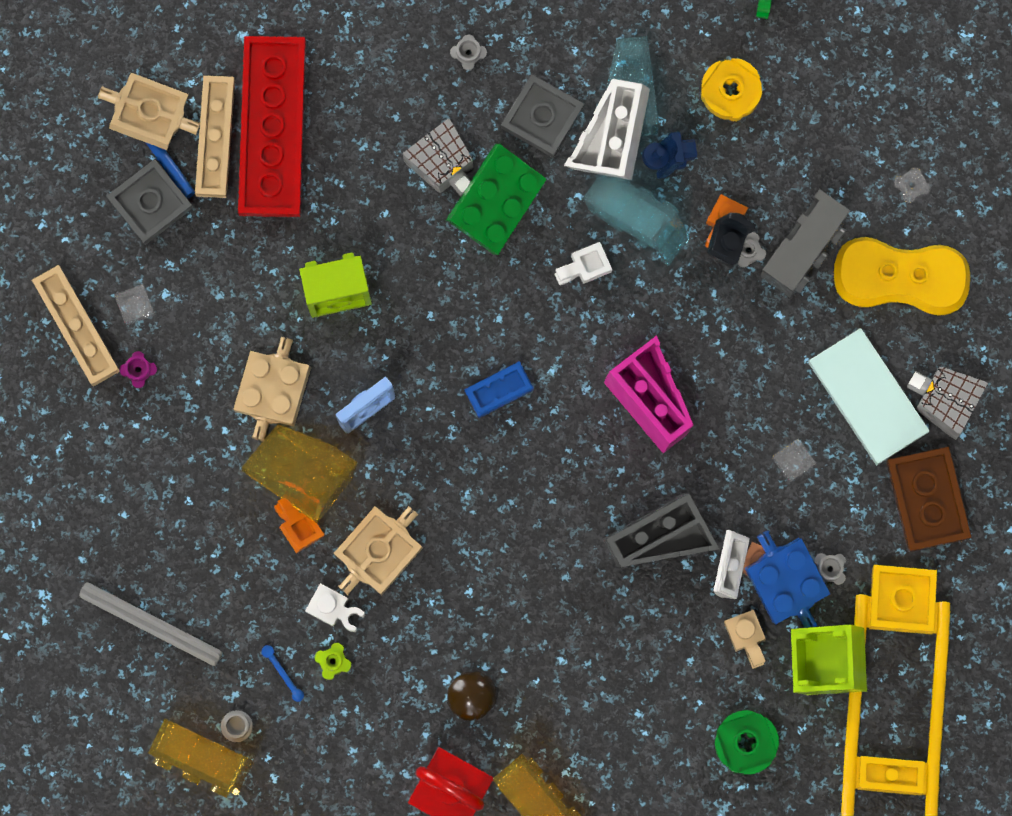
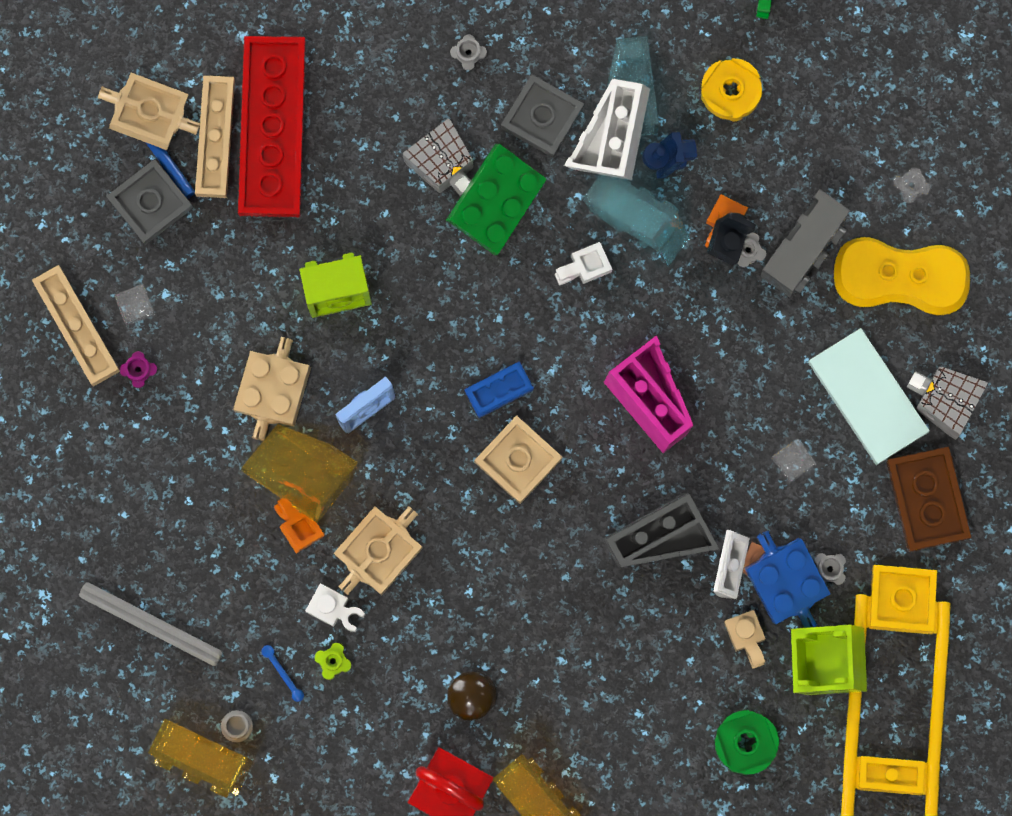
(518, 459): none -> tan plate

